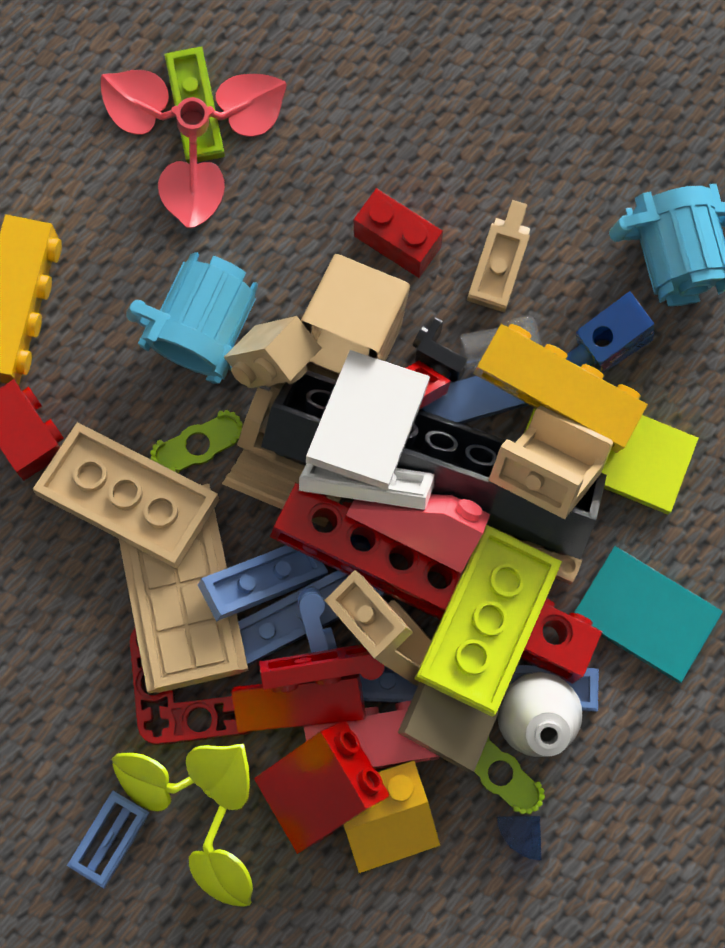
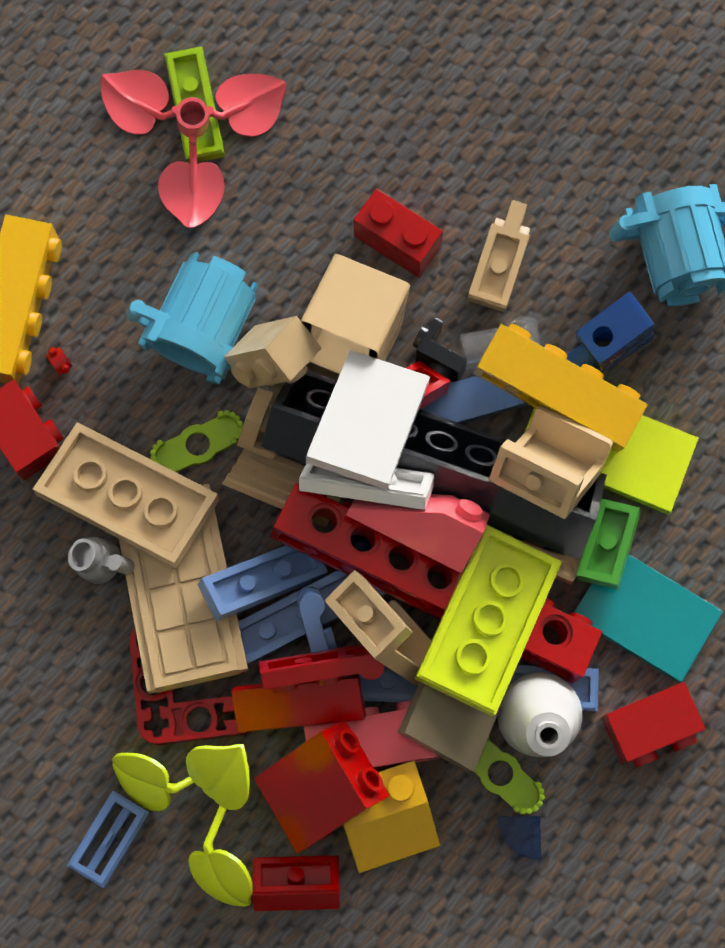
(59, 361): none -> red piece
(98, 560): none -> light grey piece
(296, 883): none -> red slope
(609, 544): none -> bright green plate
(654, 724): none -> red brick

